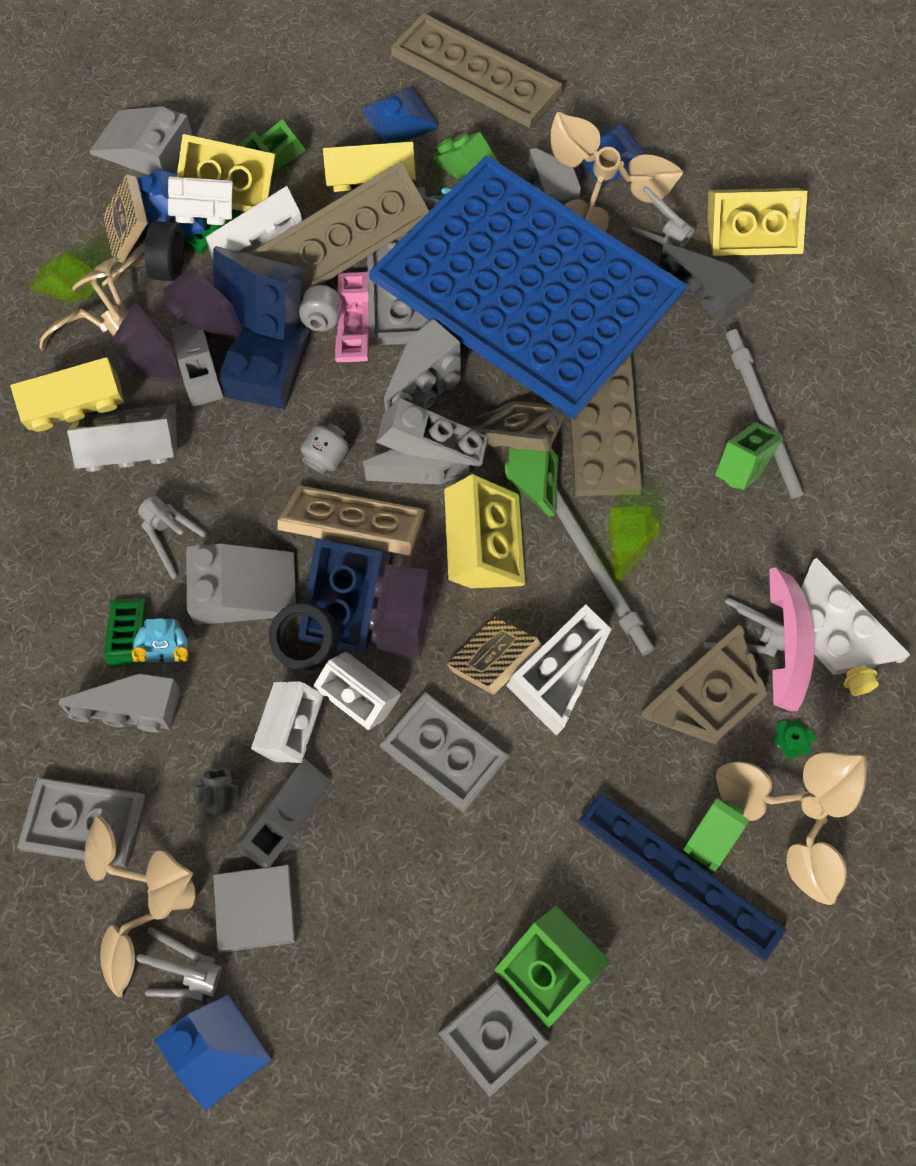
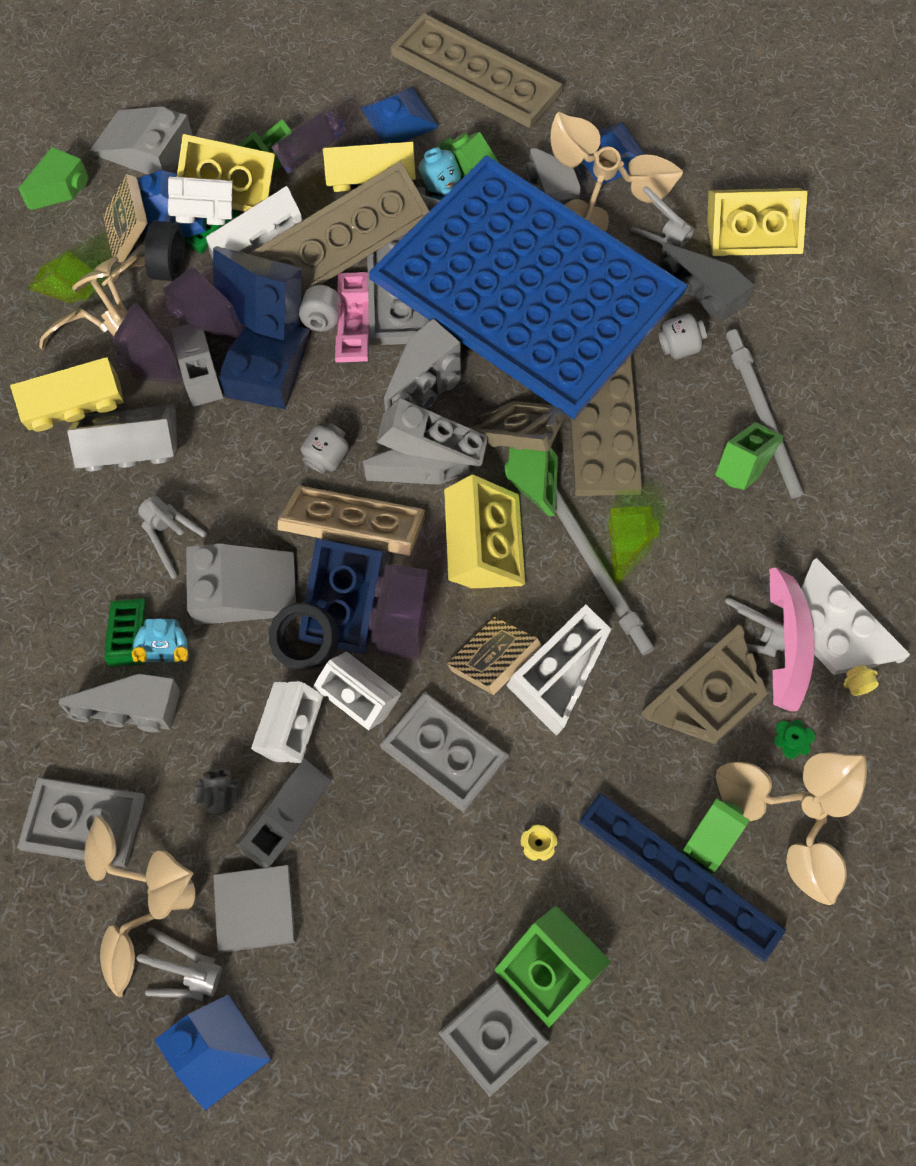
(54, 180): none -> bright green slope
(309, 138): none -> clear purple slope
(439, 170): none -> medium azure head
(535, 852): none -> light yellow plate
(682, 336): none -> light grey head

